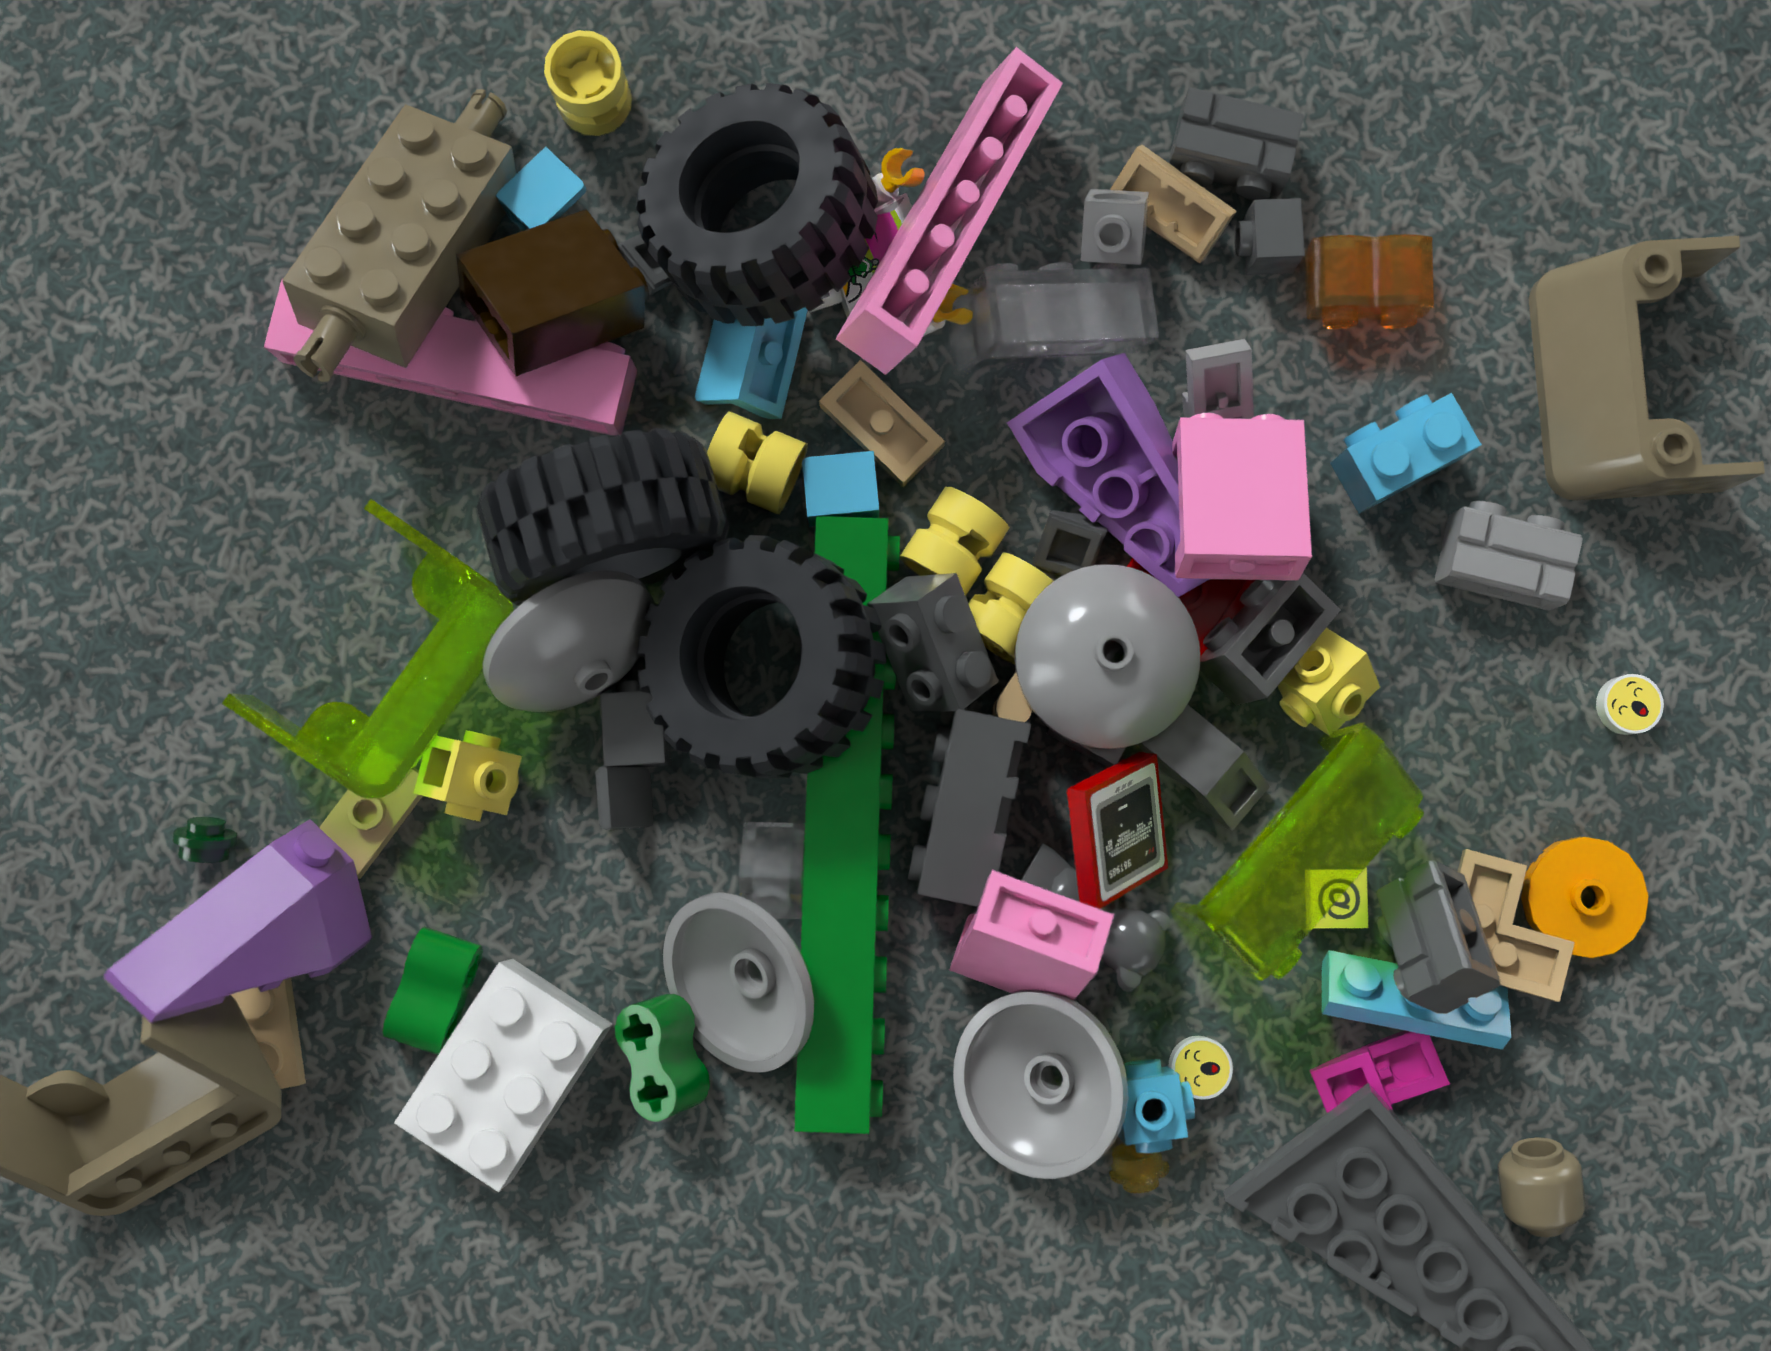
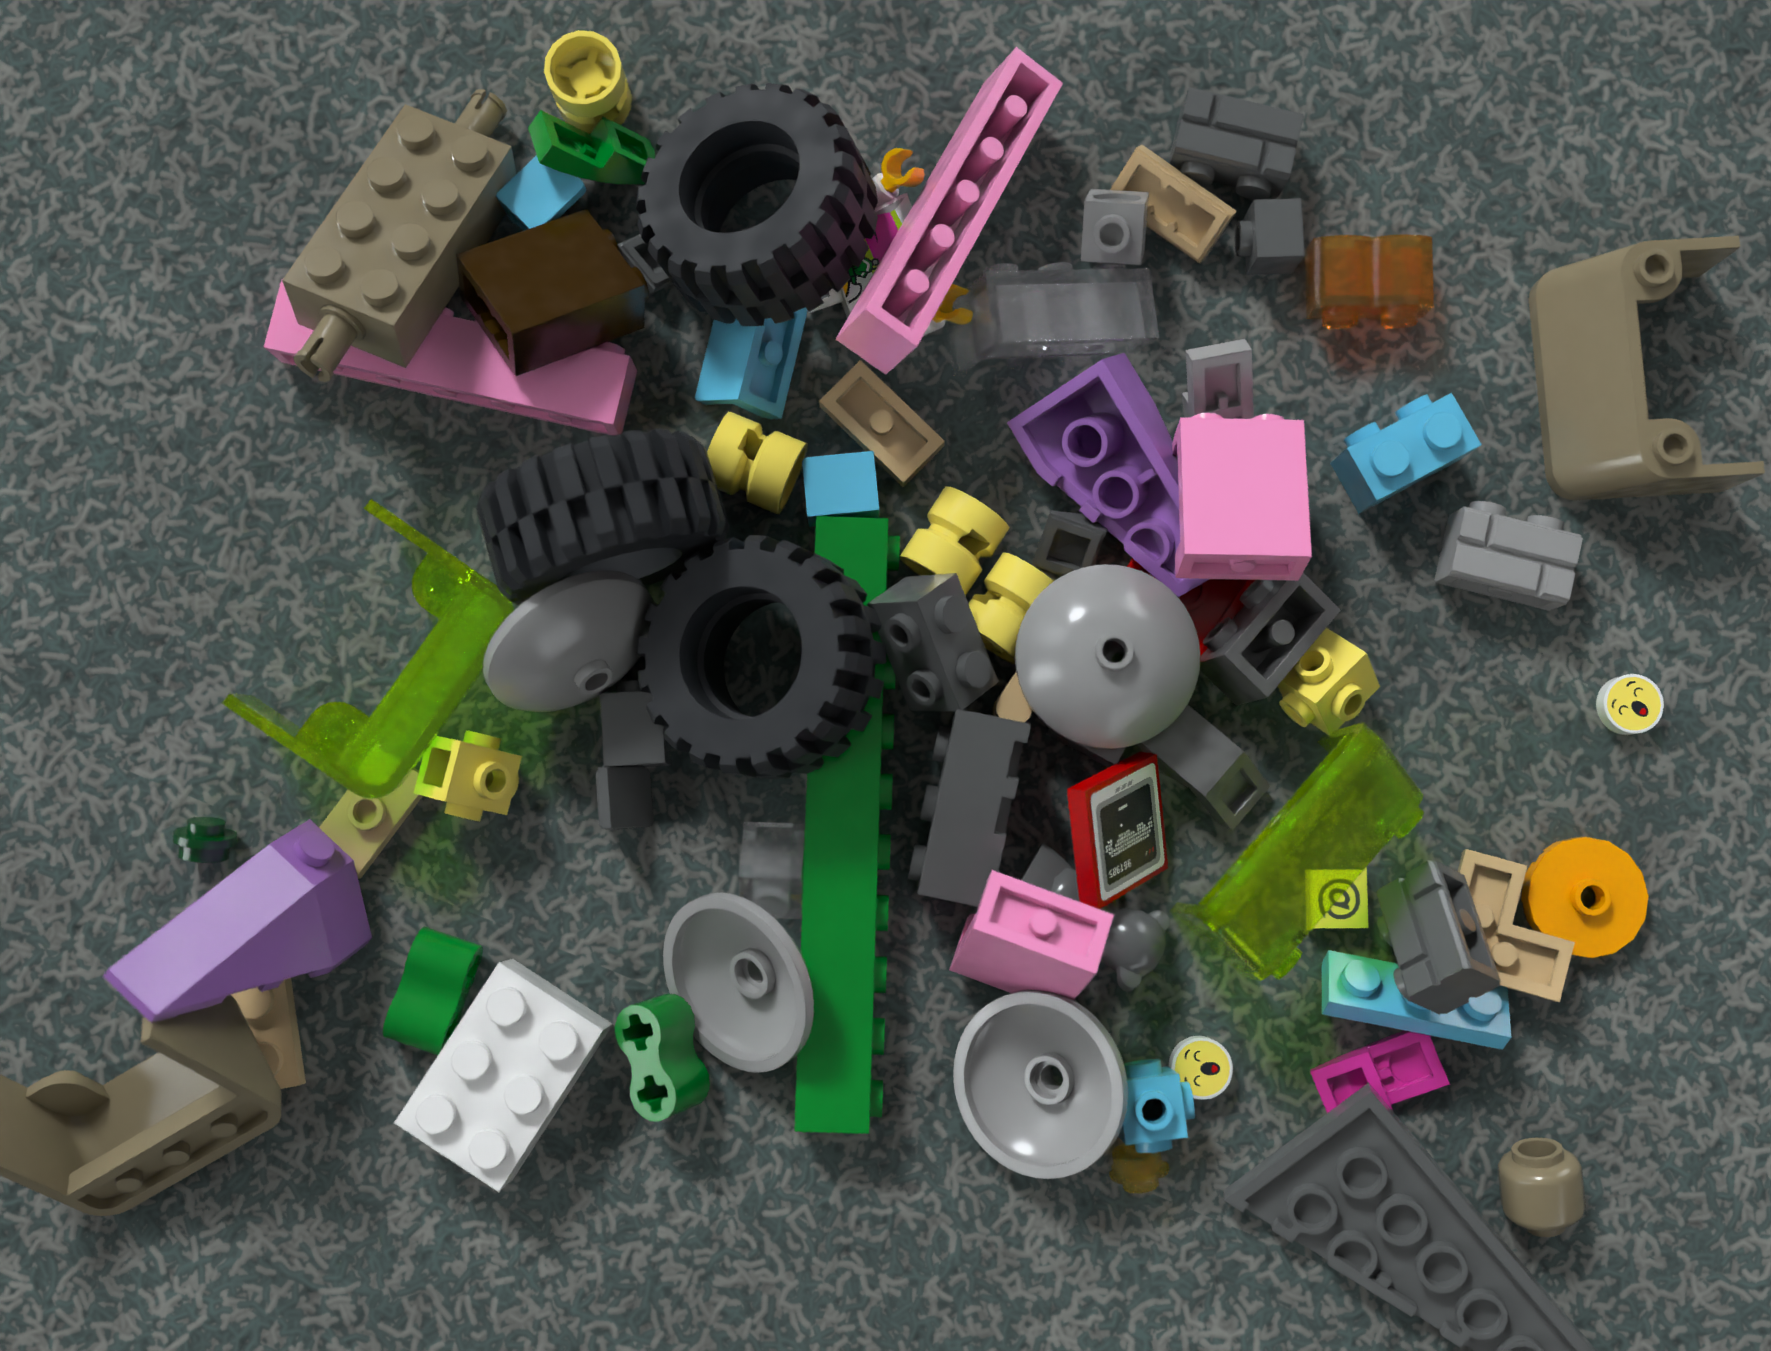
(604, 155): none -> green slope

